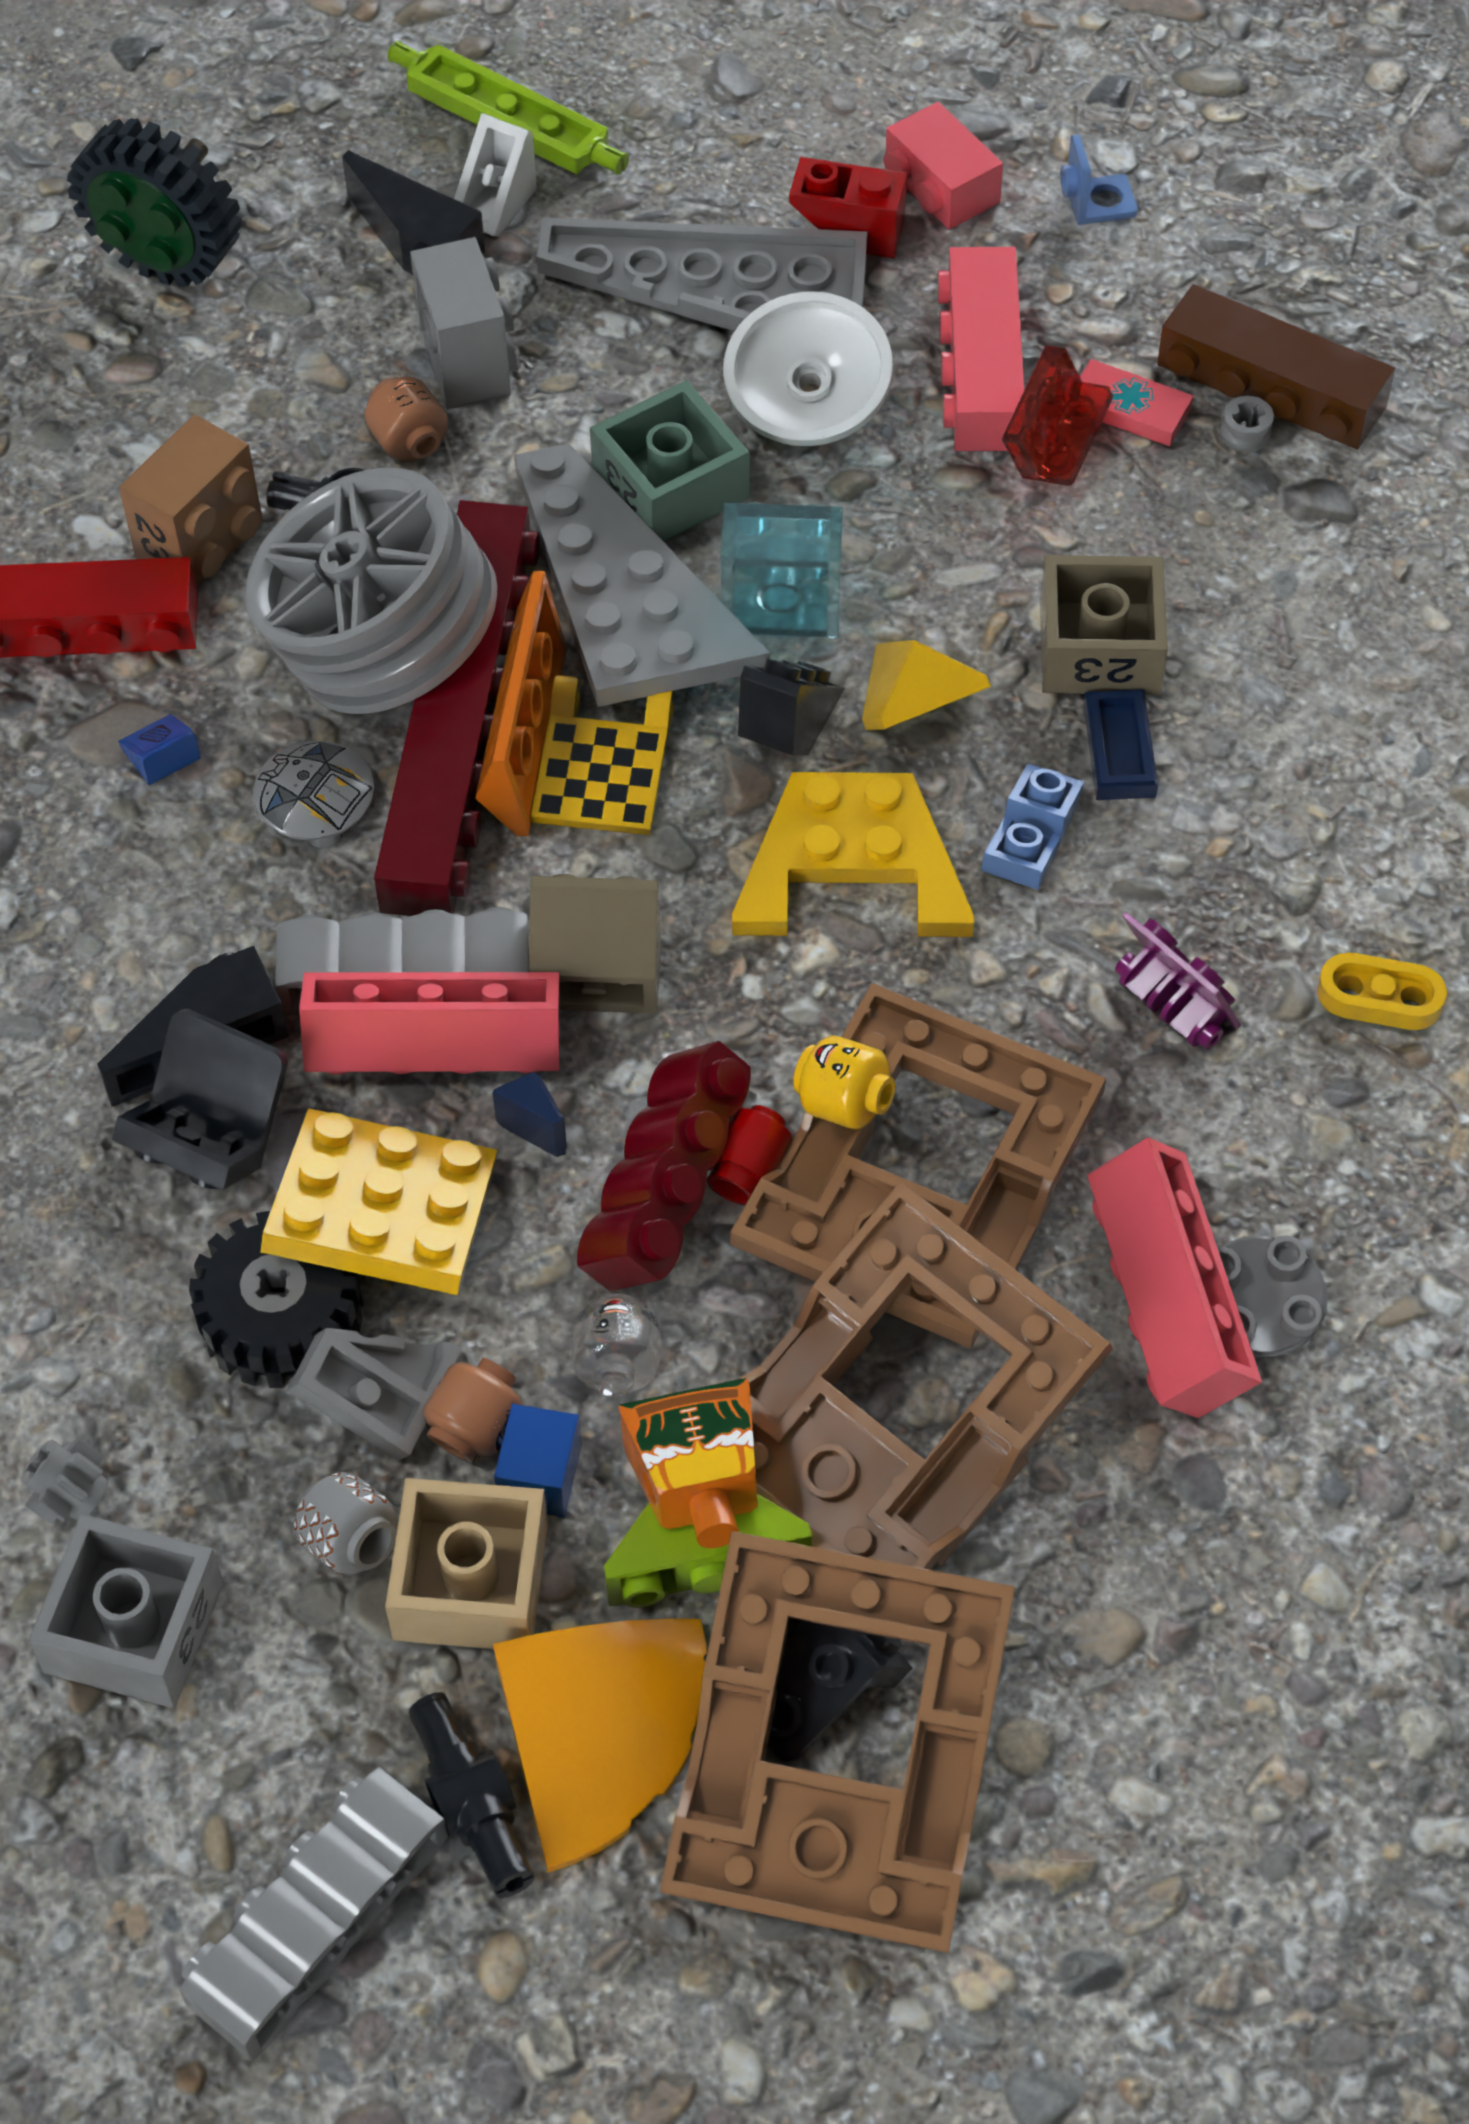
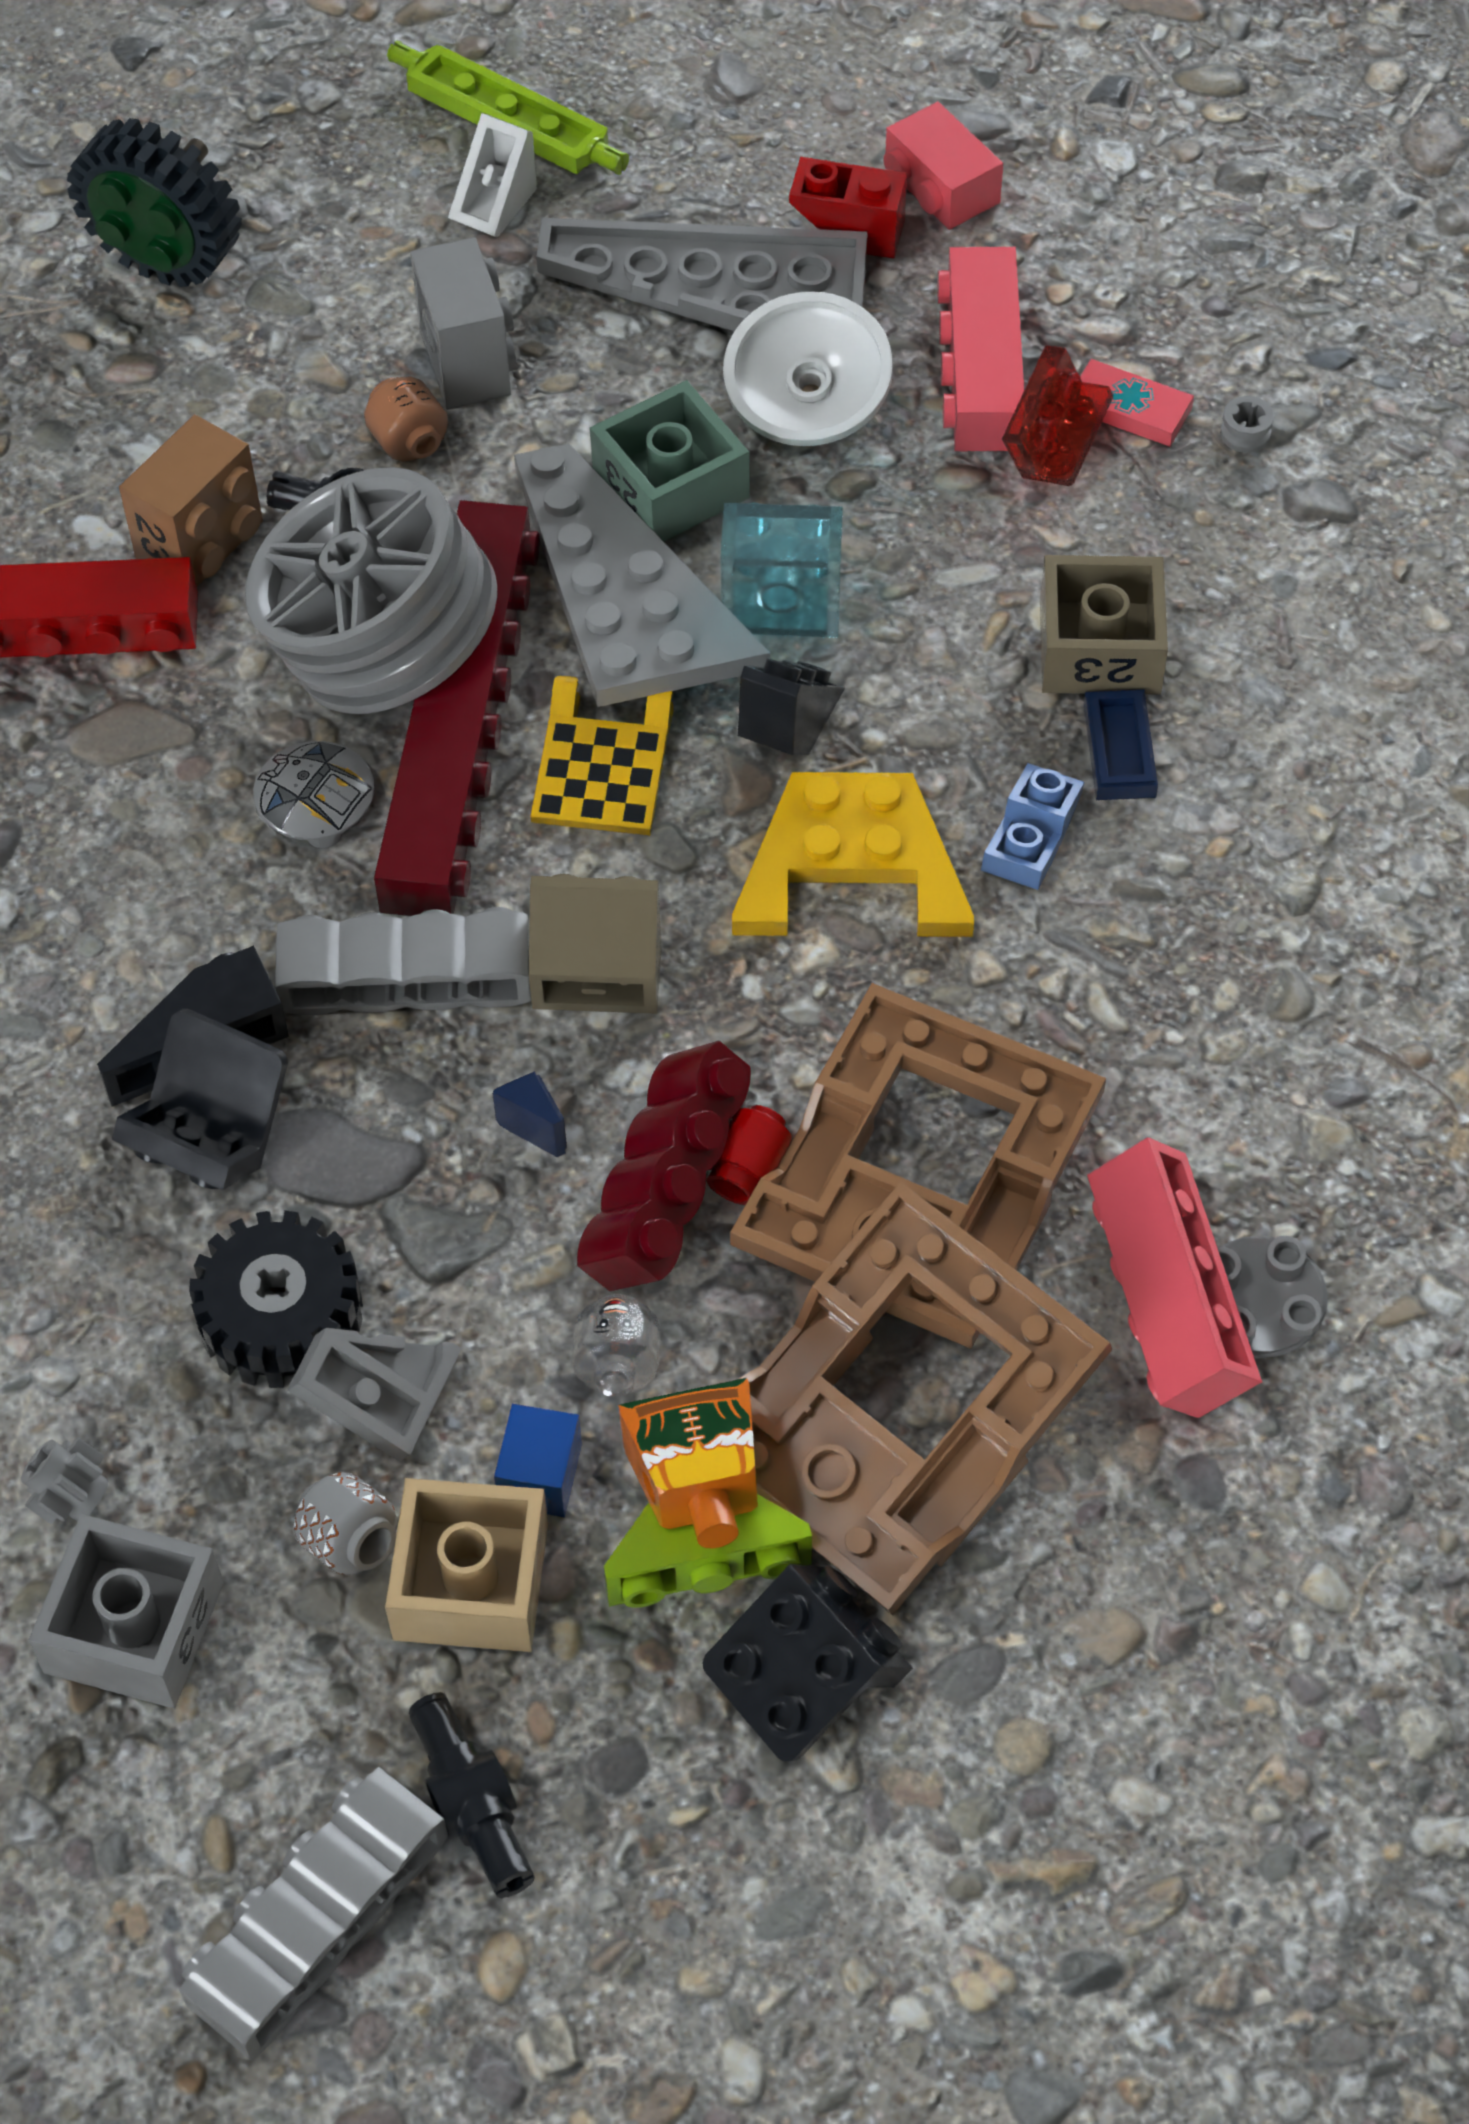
(161, 748): blue slope -> none
(380, 1201): yellow plate -> none
(405, 211): black slope -> none
(430, 1022): coral brick -> none
(471, 1409): nougat head -> none
(522, 708): orange slope -> none
(600, 1724): light orange brick -> none
(818, 1841): medium nougat piece -> none
(844, 1082): yellow head -> none
(912, 681): yellow slope -> none
(1079, 187): medium blue bracket -> none
(1191, 991): magenta hinge -> none
(1286, 366): reddish brown brick -> none
(1380, 990): yellow plate -> none

